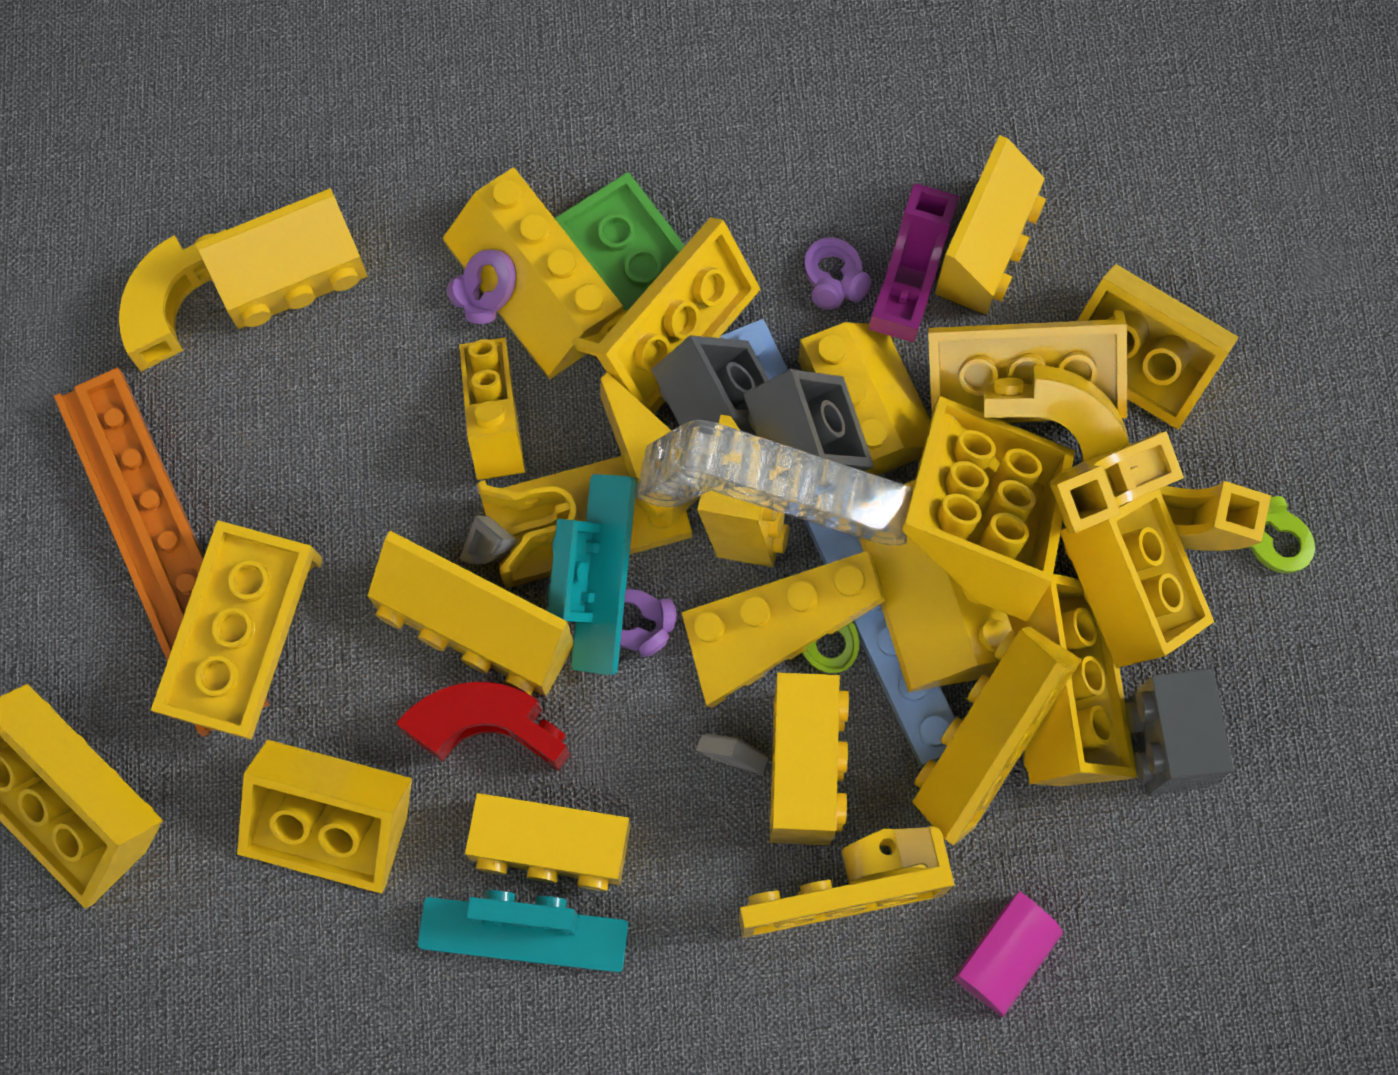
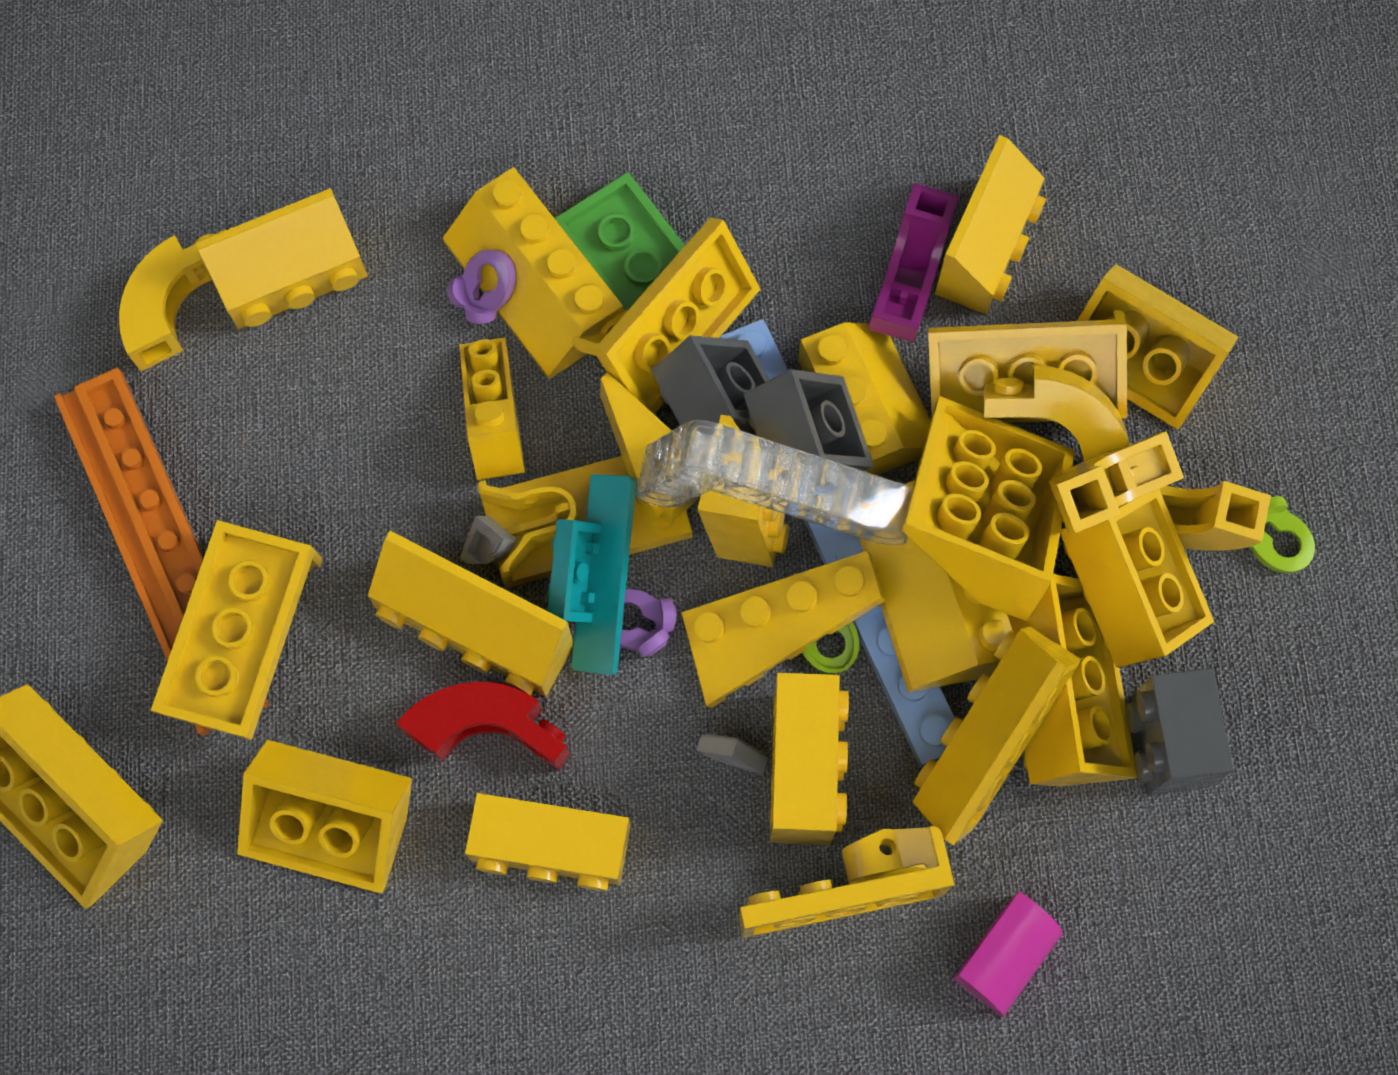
(523, 931): teal bracket -> none
(829, 292): medium lavender piece -> none

